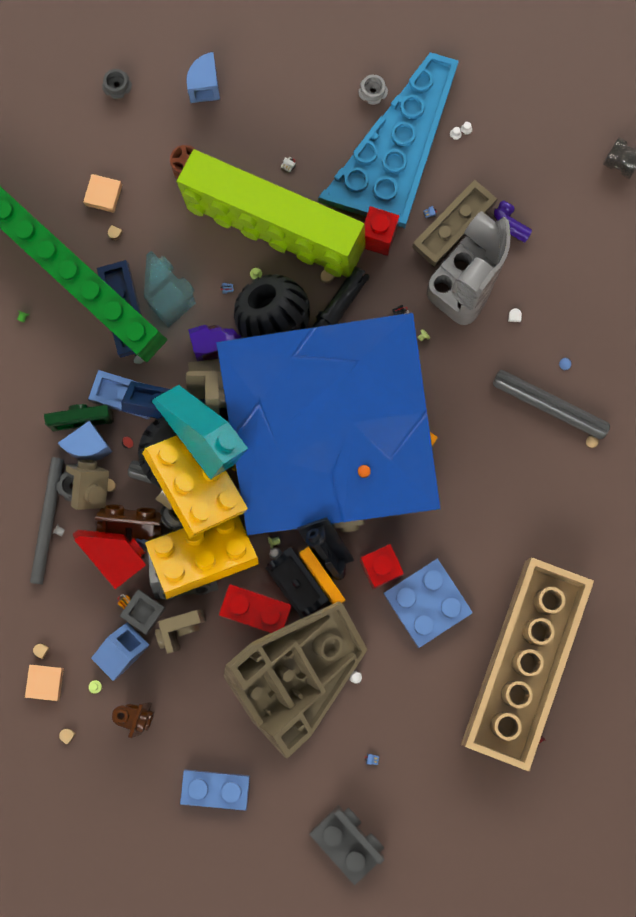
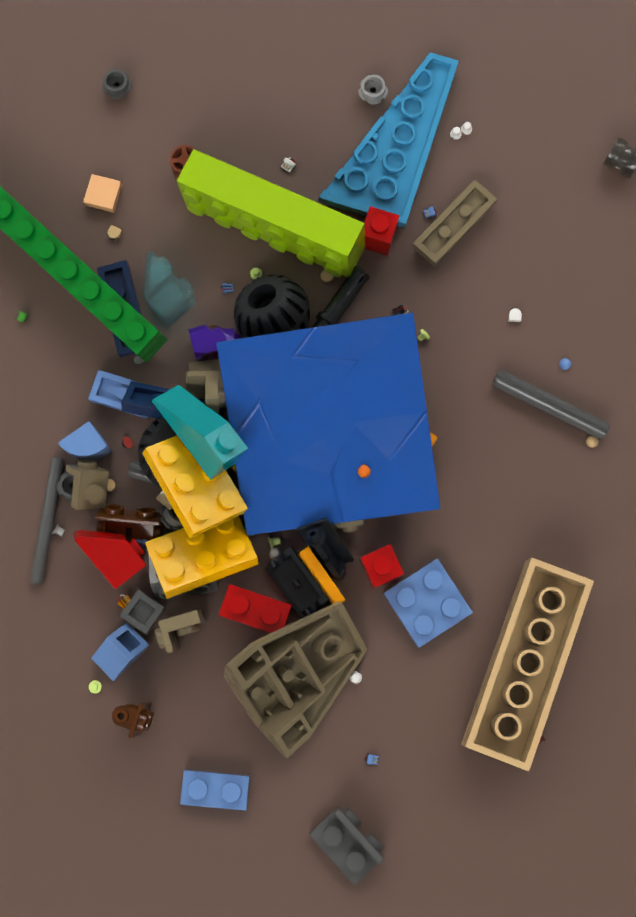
(40, 650): tan piece -> none
(44, 682): light nougat tile -> none
(66, 735): tan piece -> none
(78, 416): dark green plate -> none
(202, 79): medium blue brick -> none
(475, 283): light grey panel -> none
(517, 229): dark purple arm -> none

